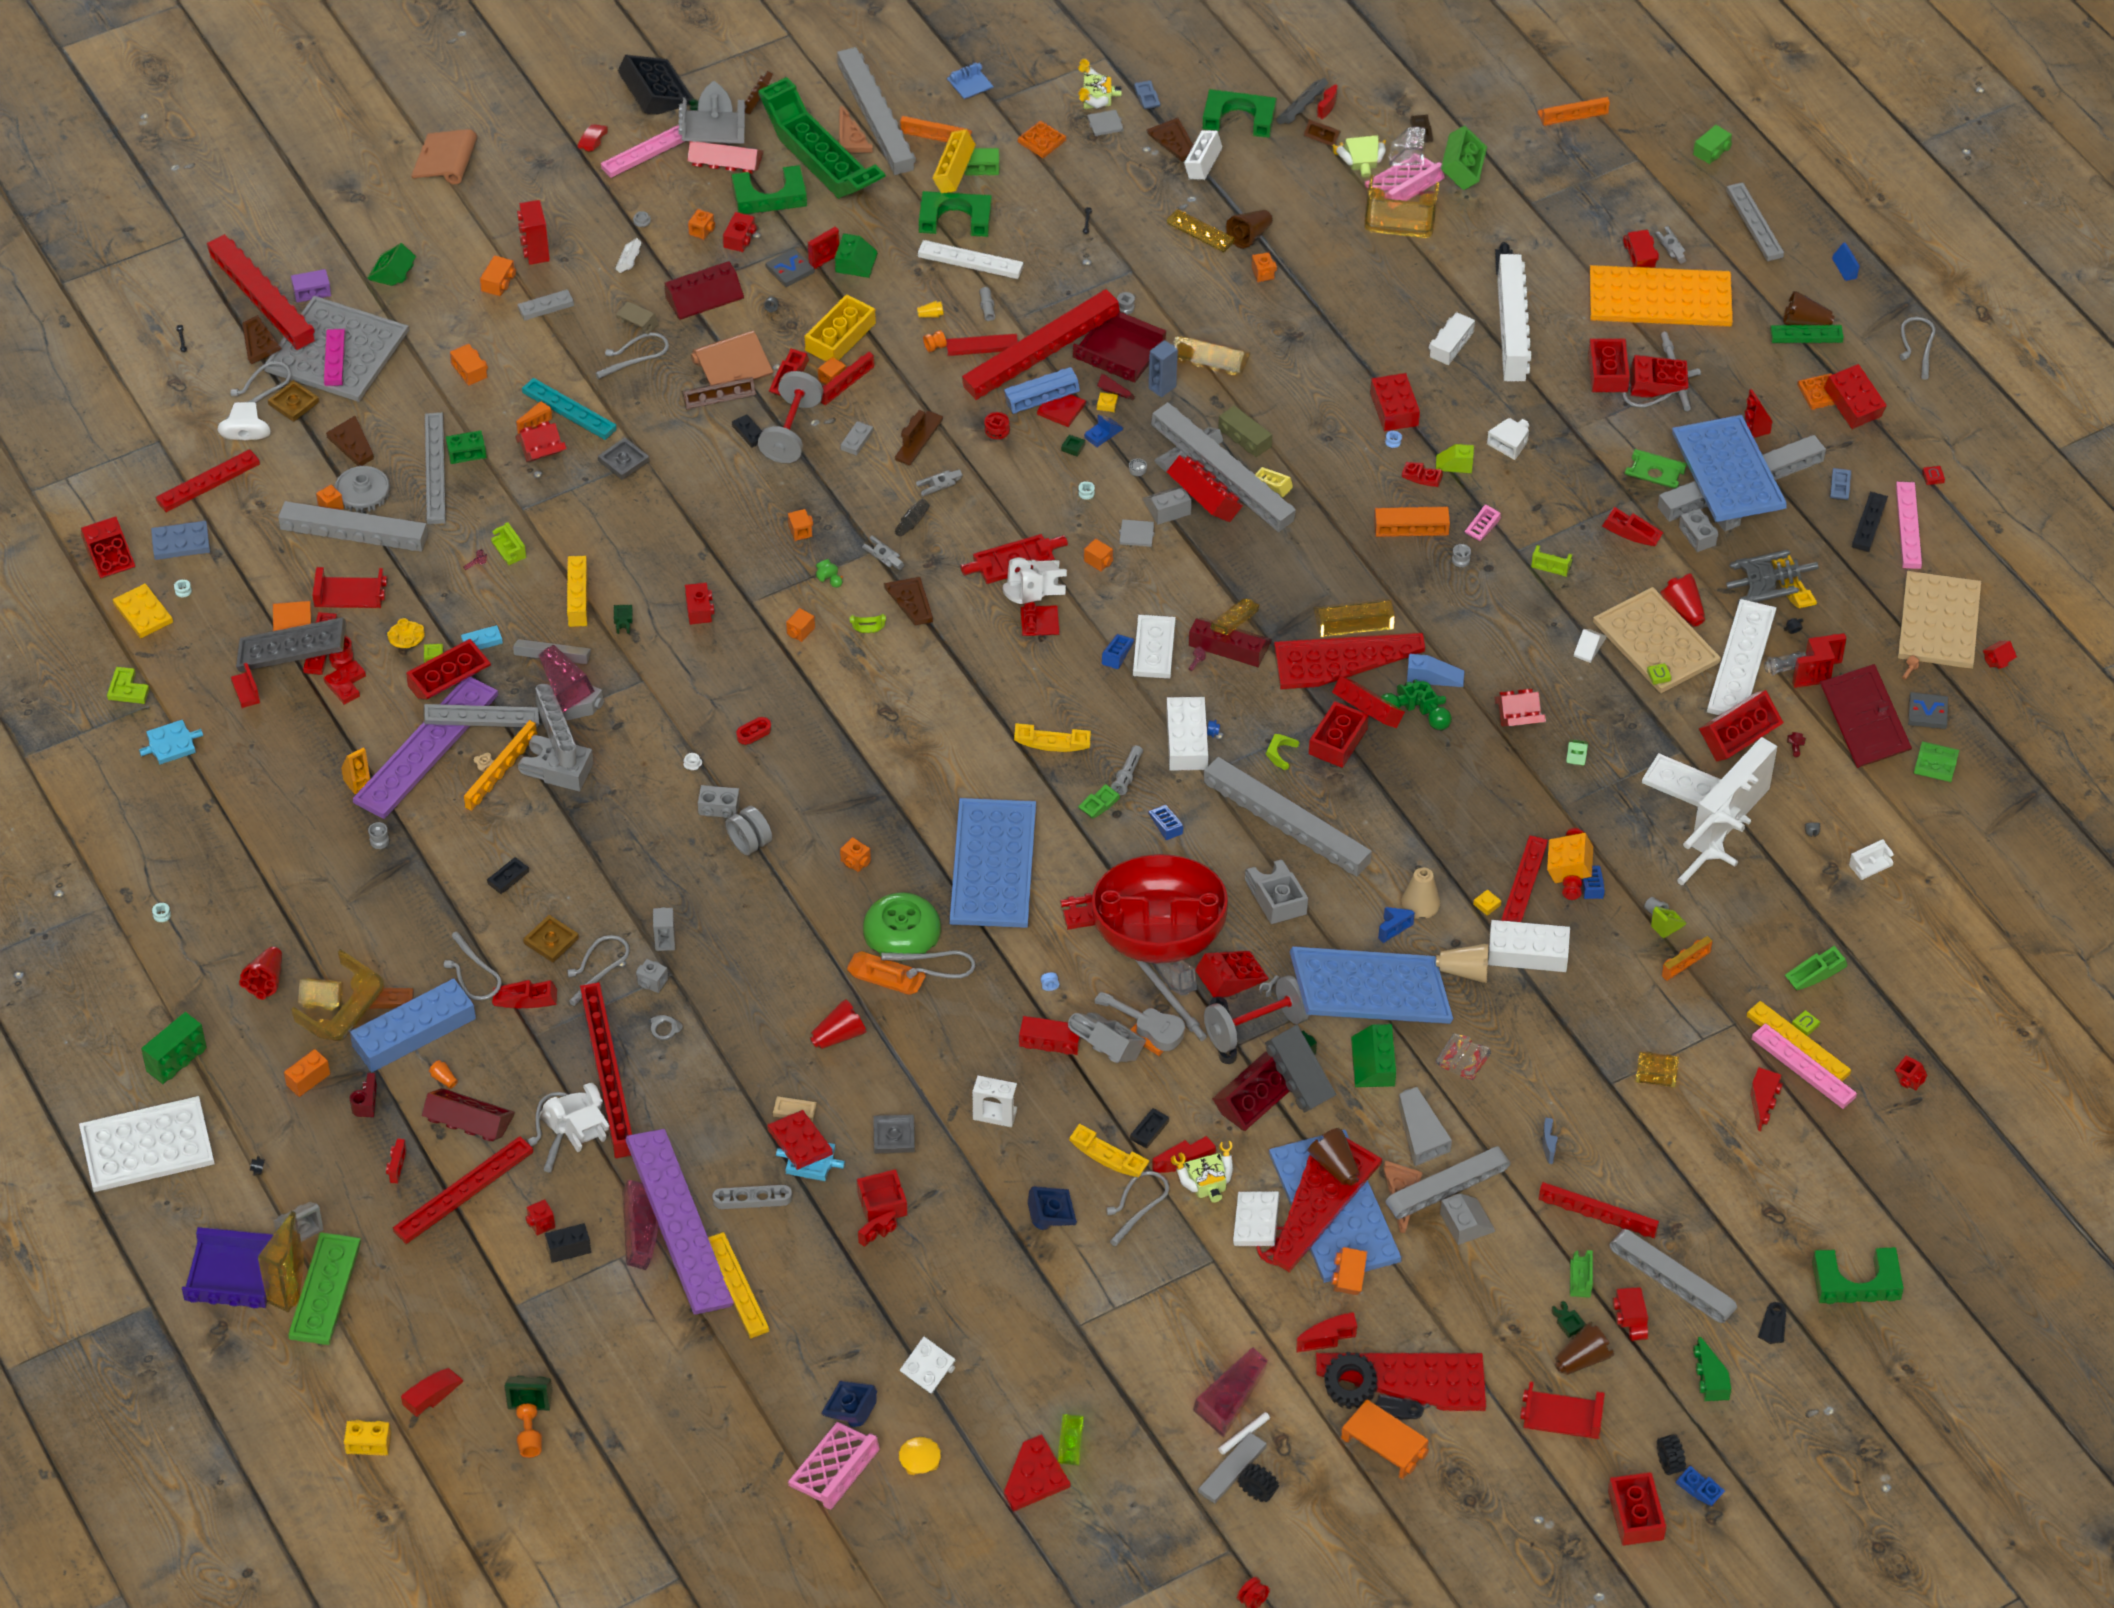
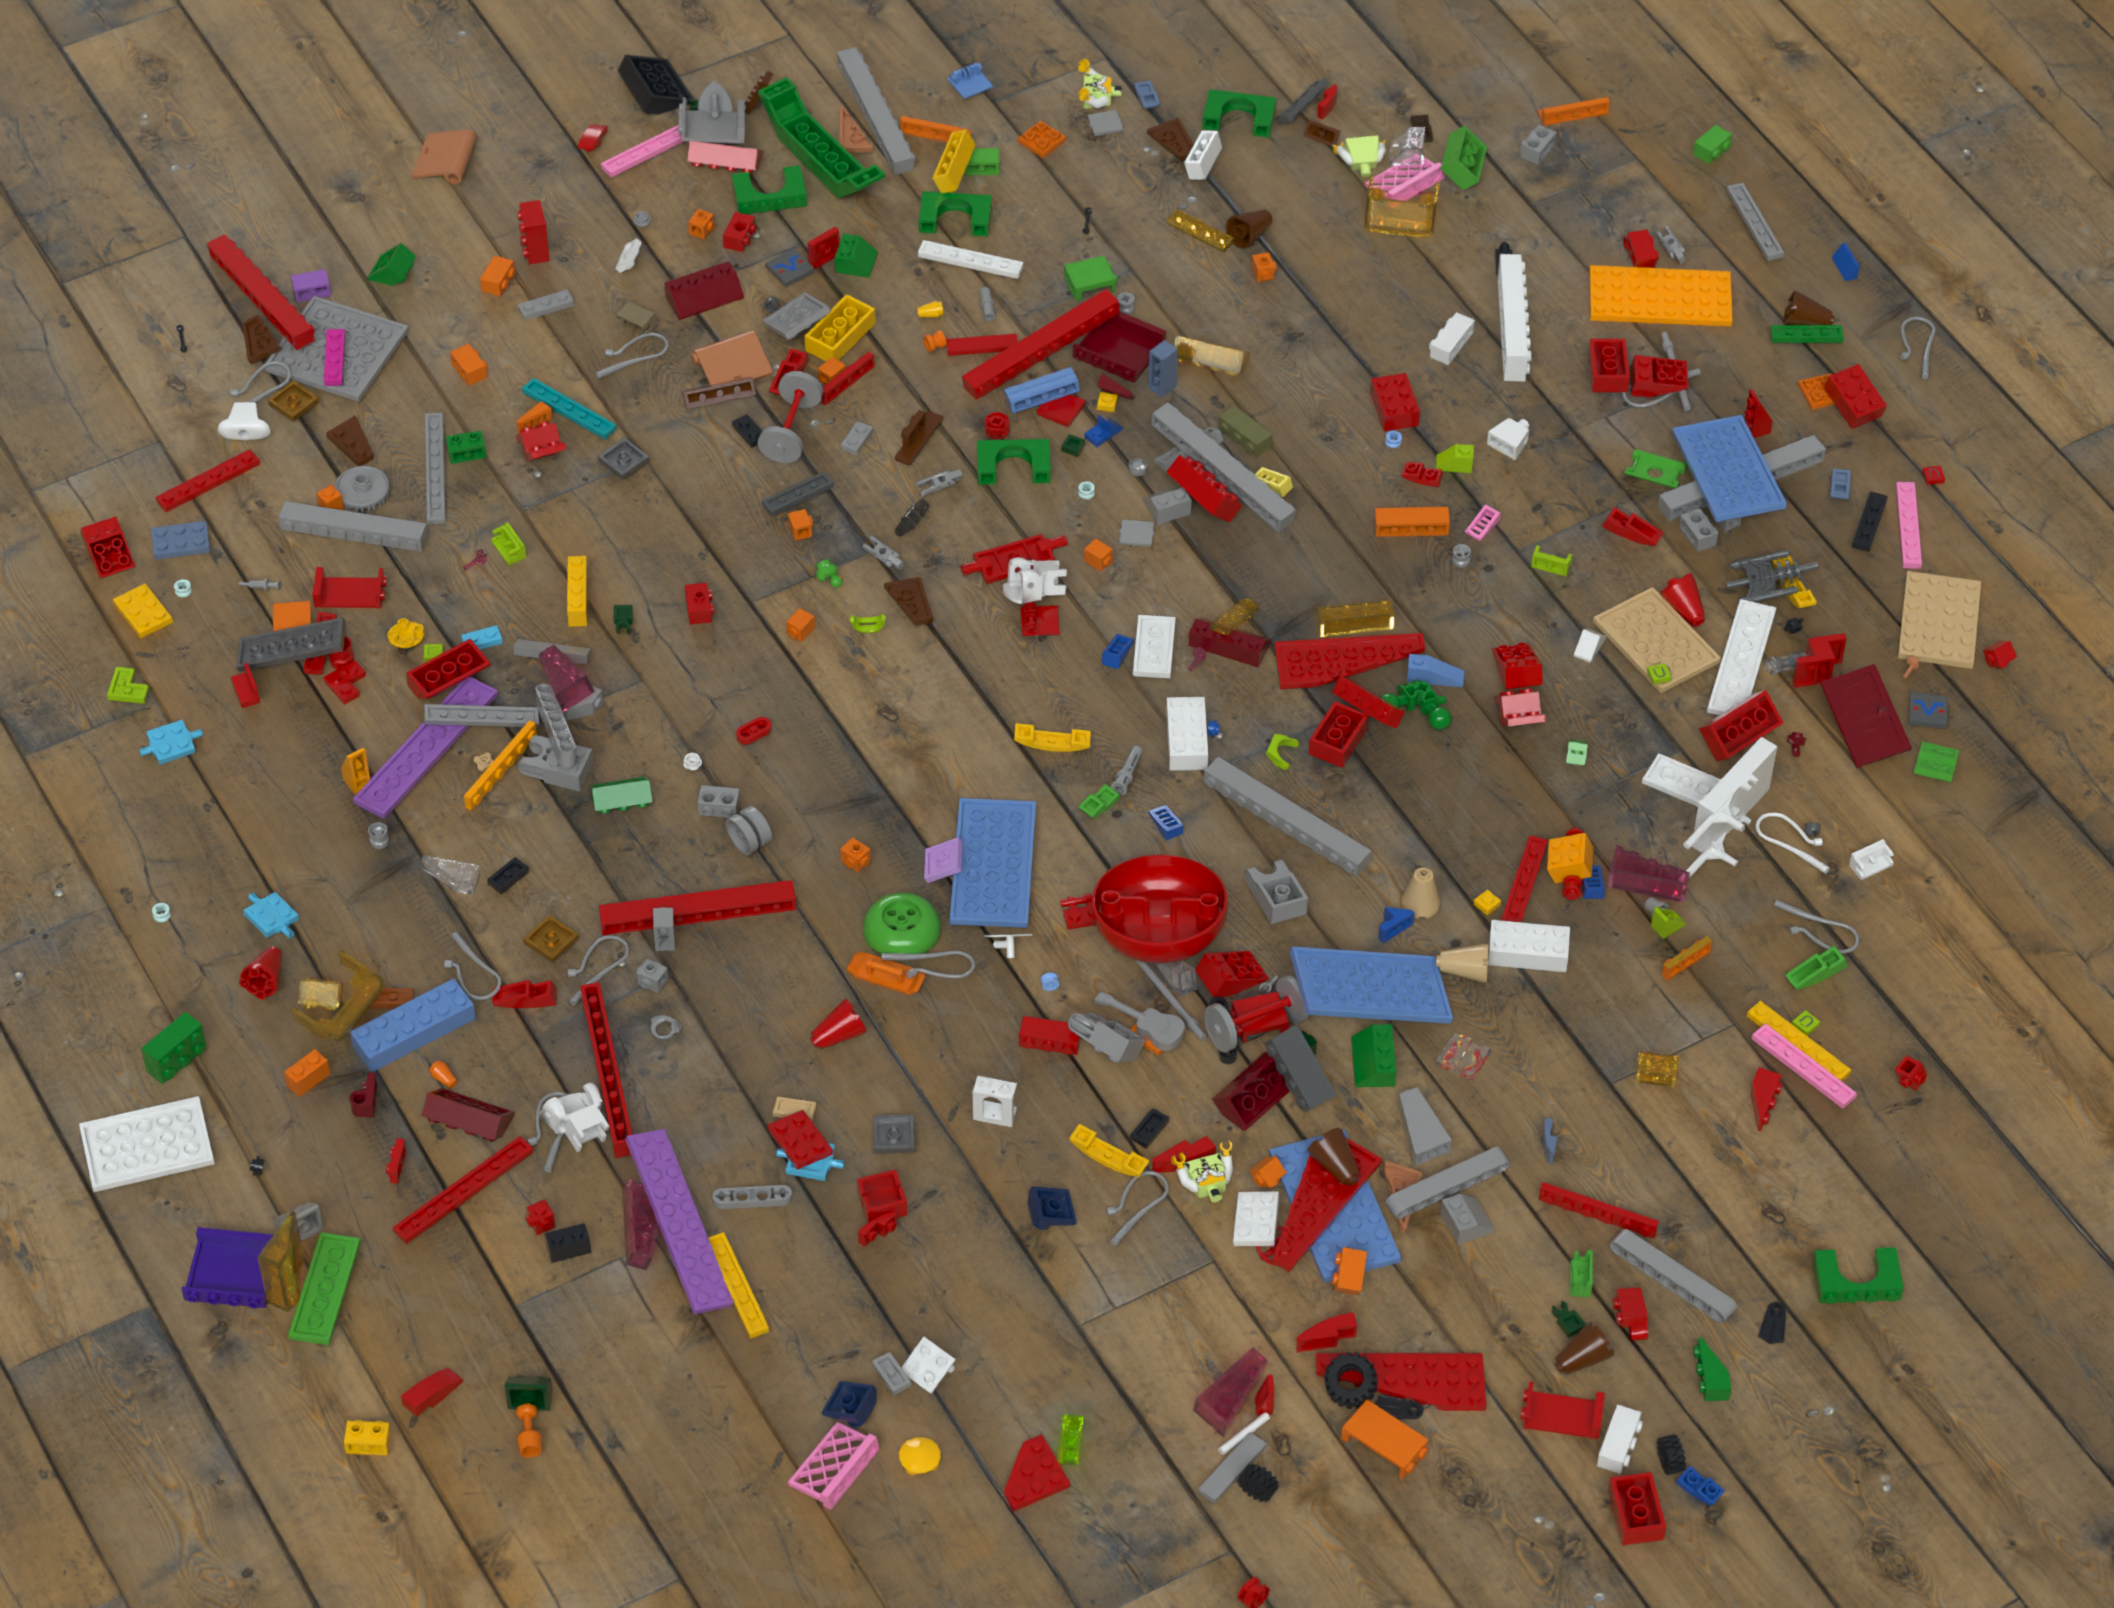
(262, 584): none -> light grey piece
(271, 915): none -> medium azure plate
(456, 875): none -> clear slope
(621, 794): none -> slope
(699, 906): none -> red brick
(796, 316): none -> light grey plate
(797, 494): none -> dark grey plate
(891, 1373): none -> light grey plate
(943, 860): none -> lavender plate
(1008, 943): none -> white shield
(1033, 451): none -> green arch
(1089, 275): none -> bright green panel
(1265, 1023): none -> red panel
(1265, 1397): none -> red slope
(1268, 1172): none -> orange brick
(1518, 666): none -> red slope
(1538, 144): none -> light grey brick
(1620, 1439): none -> white brick
(1647, 876): none -> clear pink wedge
(1798, 912): none -> light grey piece
(1808, 858): none -> white piece

